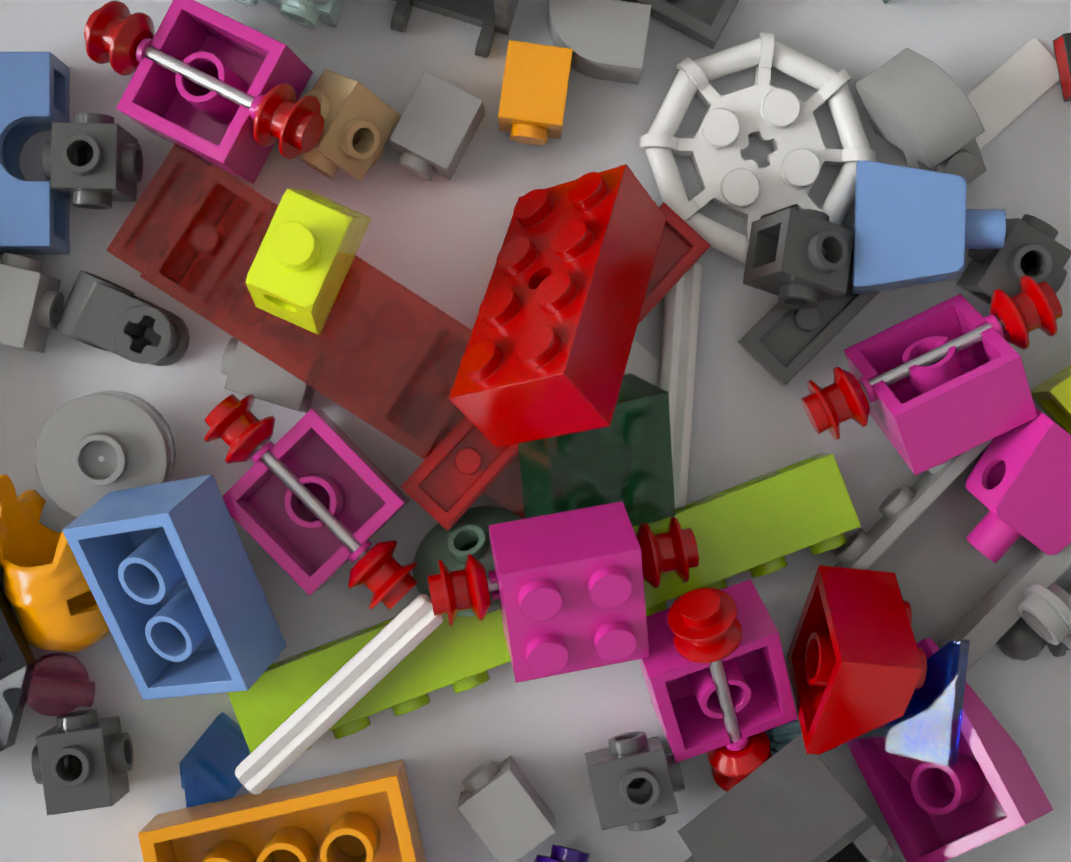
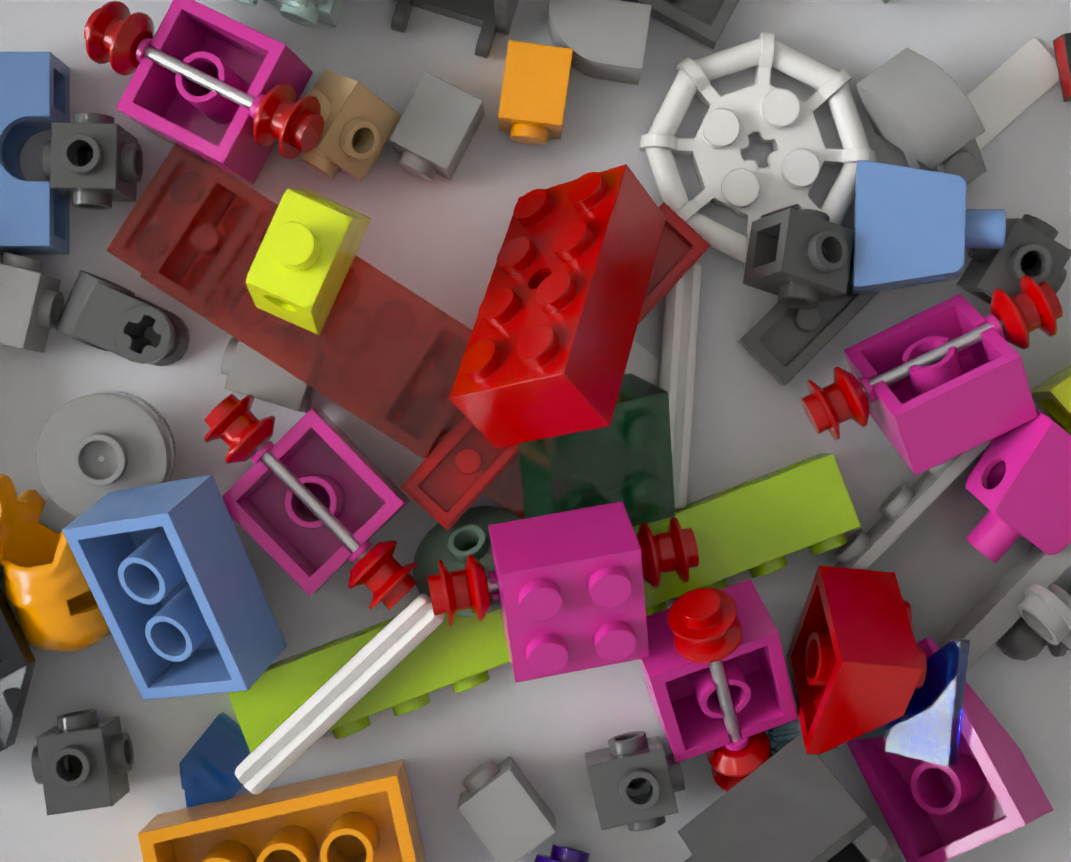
(59, 685): clear pink plate -> none

